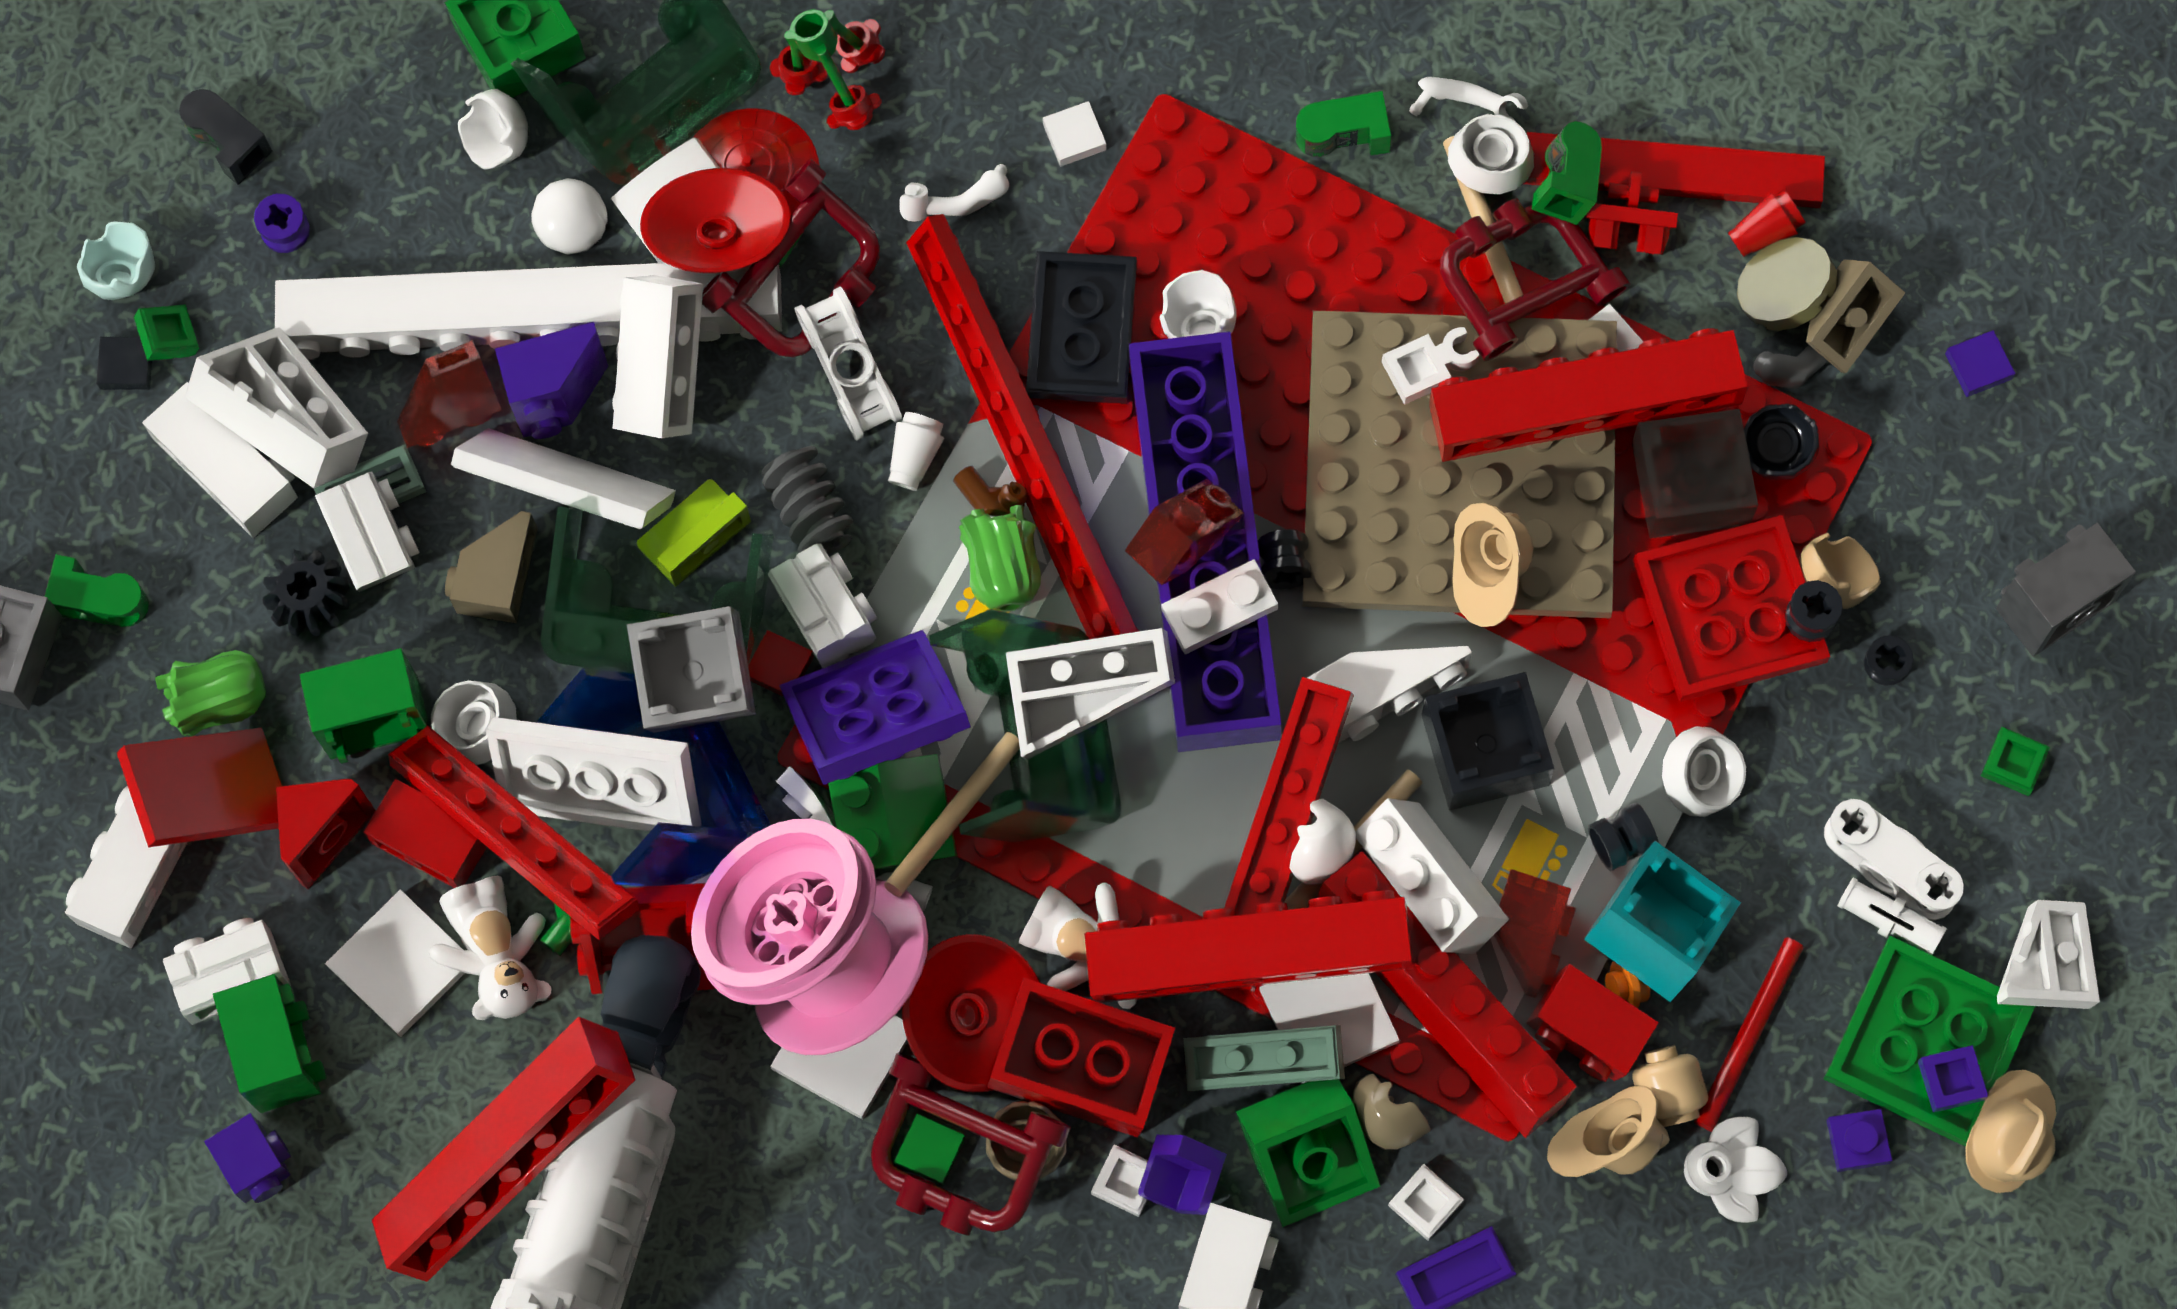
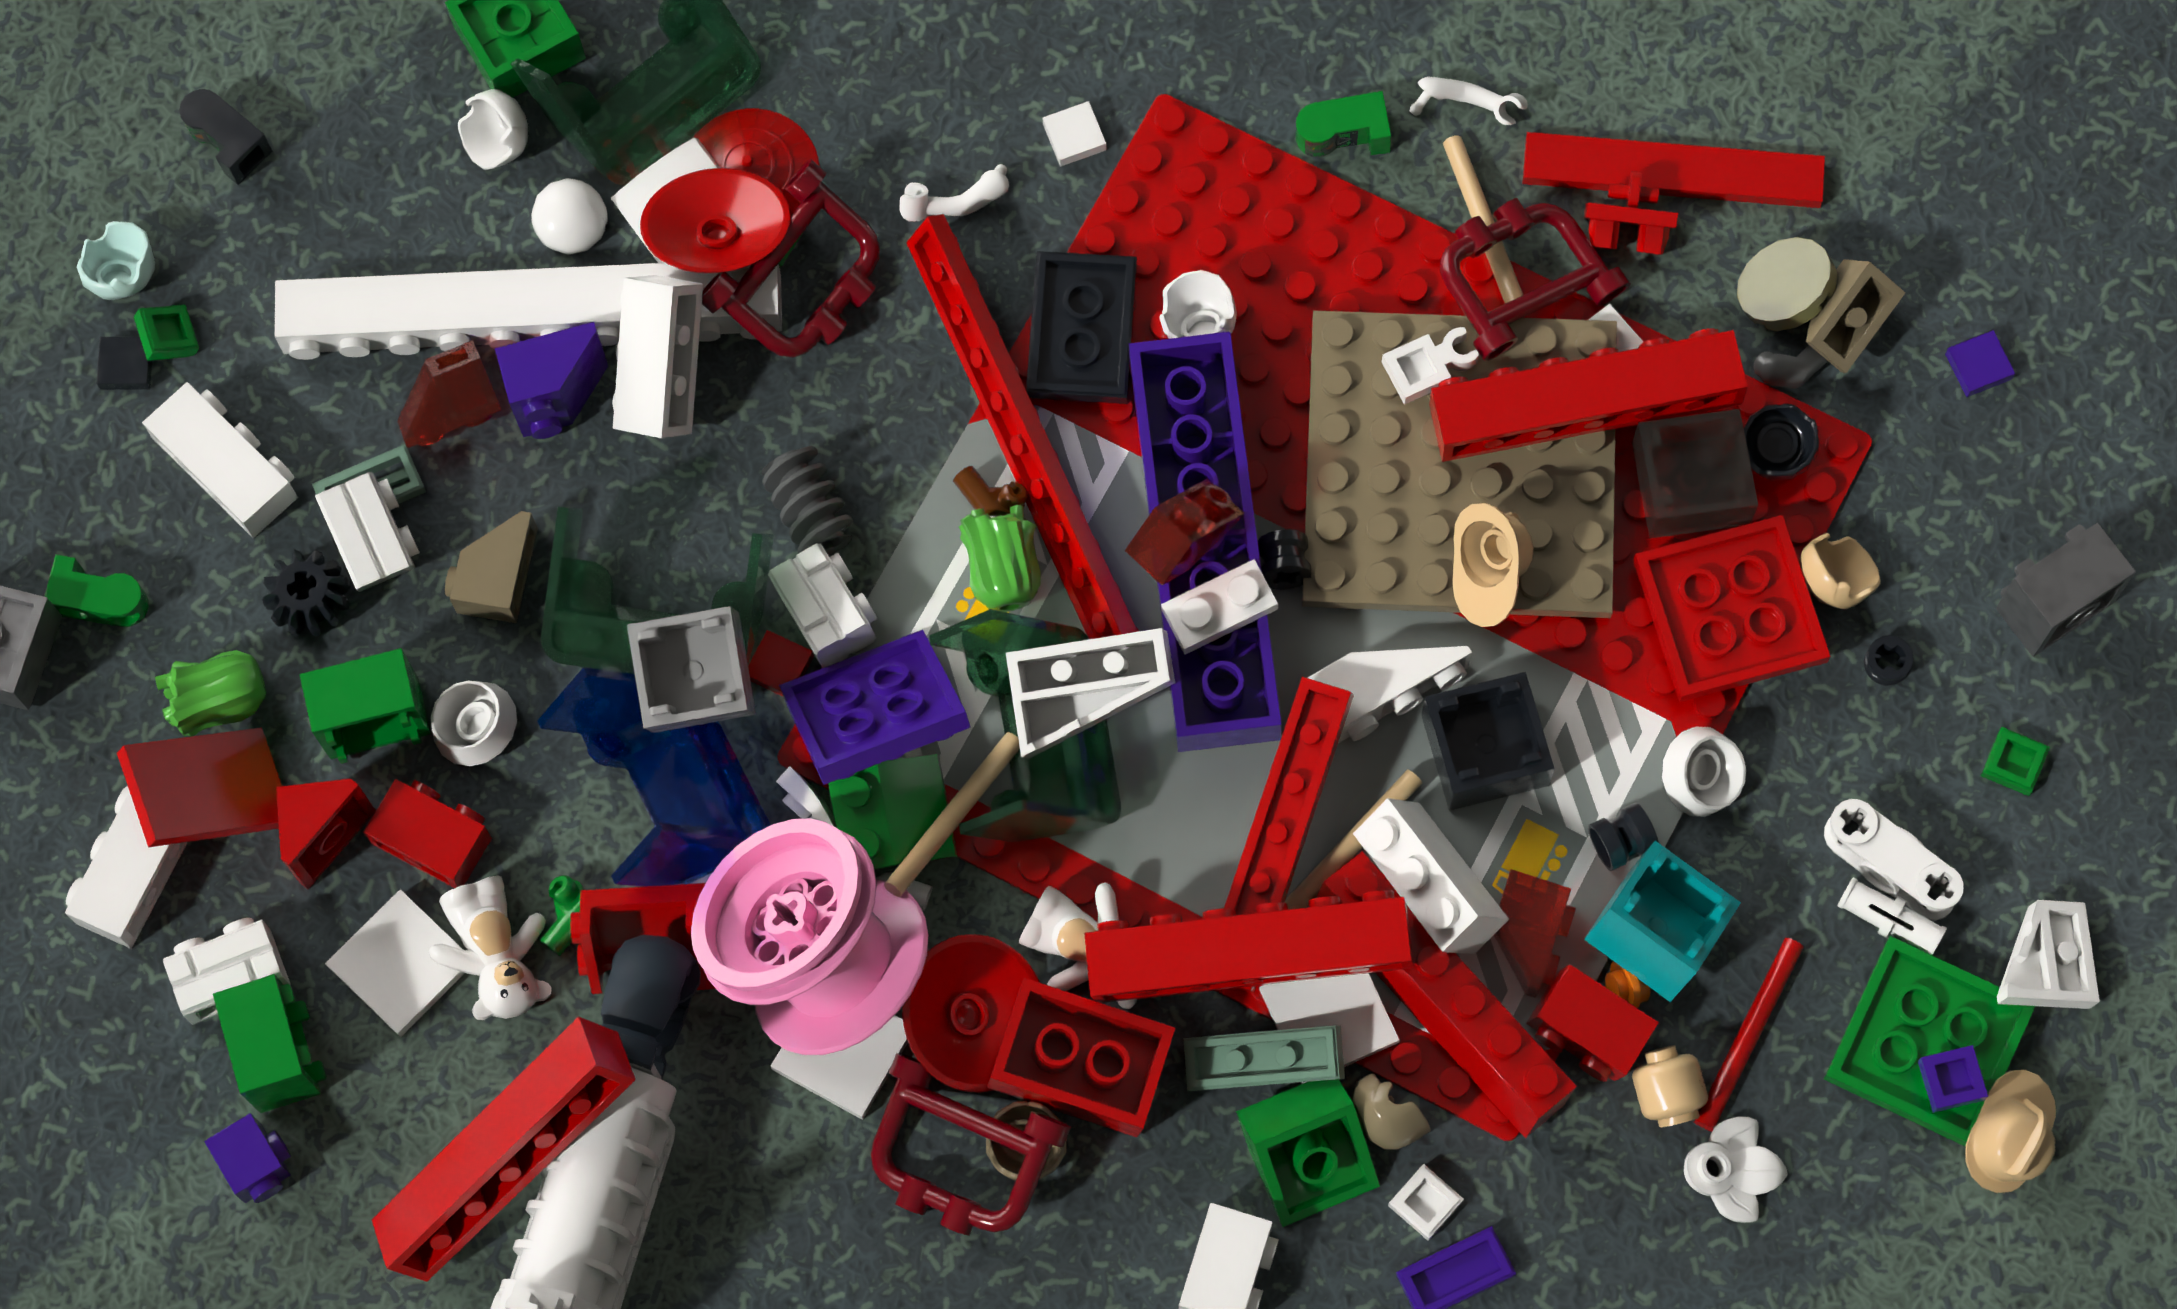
(279, 406): white wedge -> none
(286, 234): dark purple wheel -> none
(514, 832): red tile -> none
(563, 478): white tile -> none
(594, 774): white plate -> none
(694, 531): lime panel -> none
(815, 38): plant -> none
(867, 385): white piece -> none
(913, 449): white cone -> none
(930, 1149): green tile -> none
(1120, 1180): white tile -> none
(1181, 1174): dark purple panel -> none
(1323, 845): white hair -> none
(1491, 155): white hat -> none
(1573, 174): green leg -> none
(1612, 1135): tan piece -> none
(1768, 222): red cone -> none
(1808, 621): black wheel -> none
(1859, 1140): dark purple plate -> none

